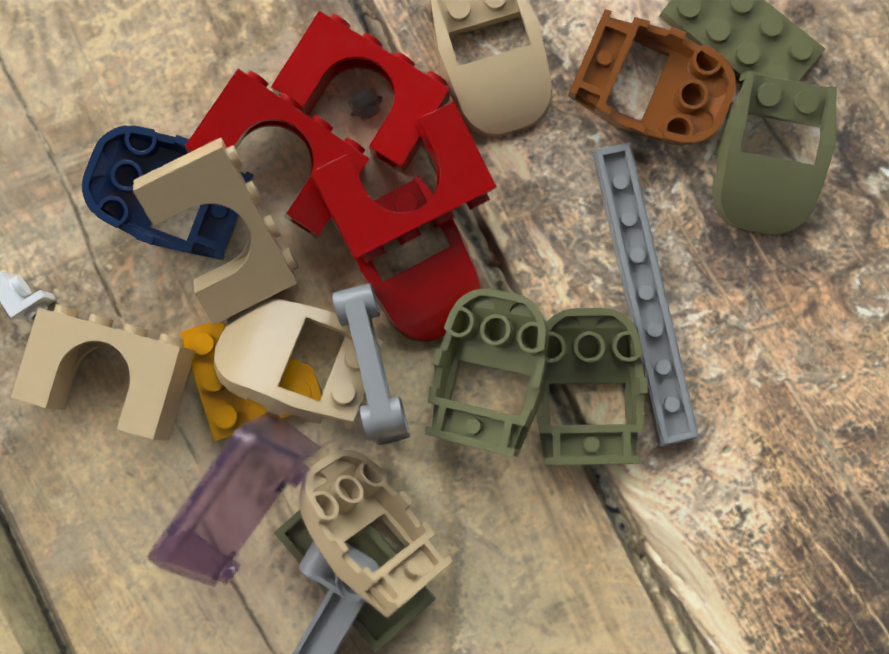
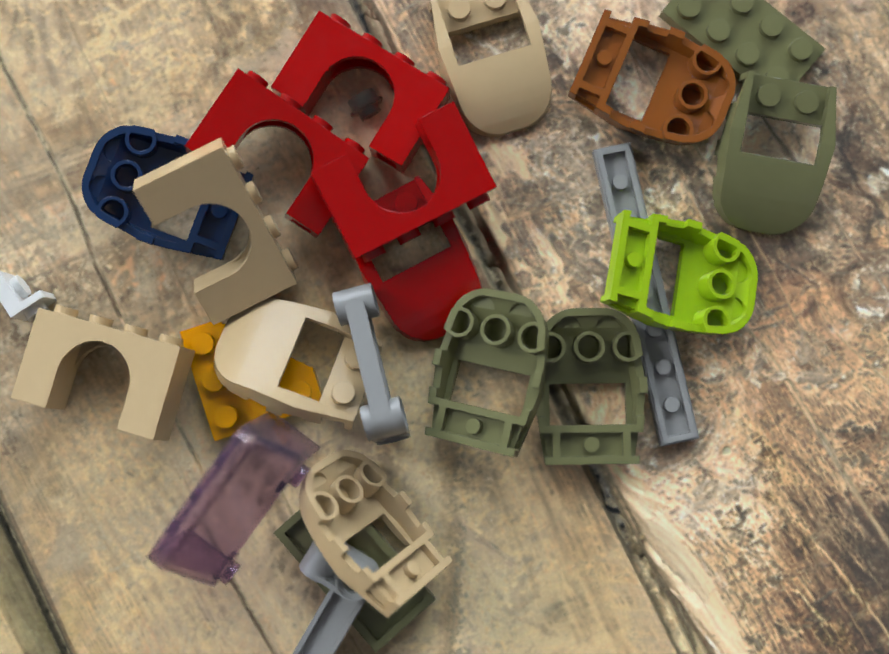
(712, 281): none -> lime slope

